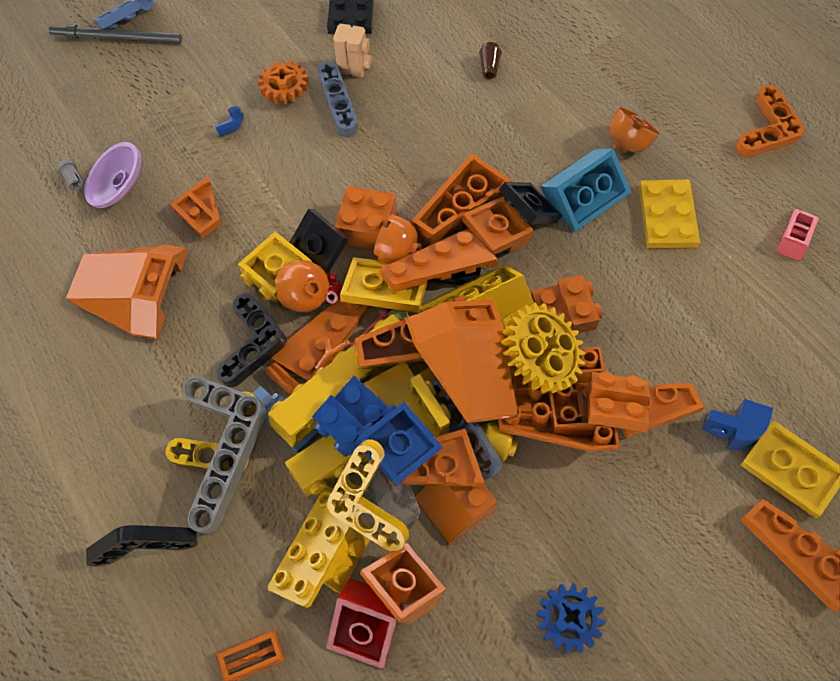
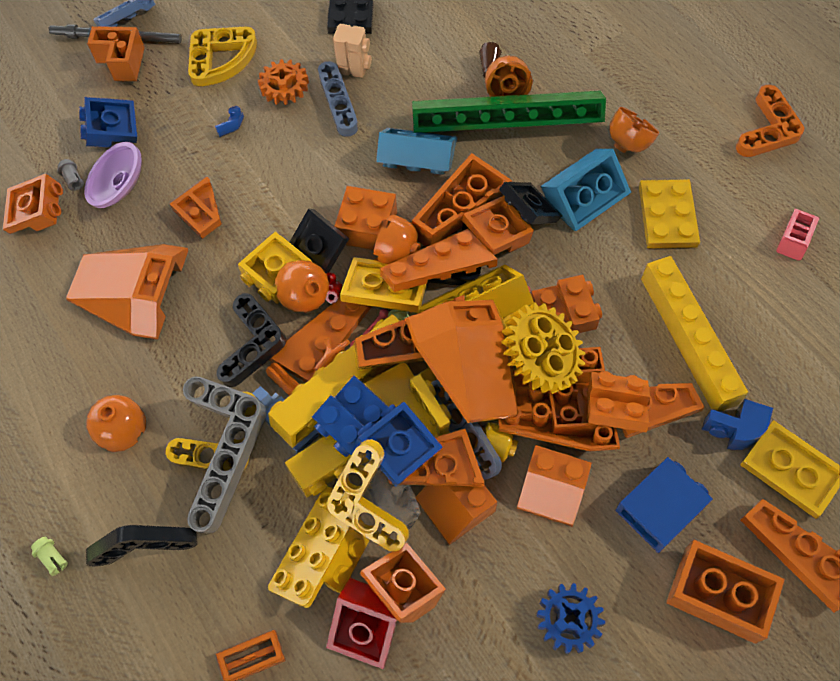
(32, 204): none -> orange plate
(47, 553): none -> yellowish green pin
(107, 121): none -> blue plate
(115, 423): none -> orange cylinder
(118, 48): none -> orange brick
(212, 44): none -> yellow beam
(416, 150): none -> dark azure slope
(508, 77): none -> orange cylinder
(508, 111): none -> green brick
(554, 485): none -> orange slope
(663, 504): none -> blue brick
(693, 335): none -> yellow brick
(726, 592): none -> orange brick

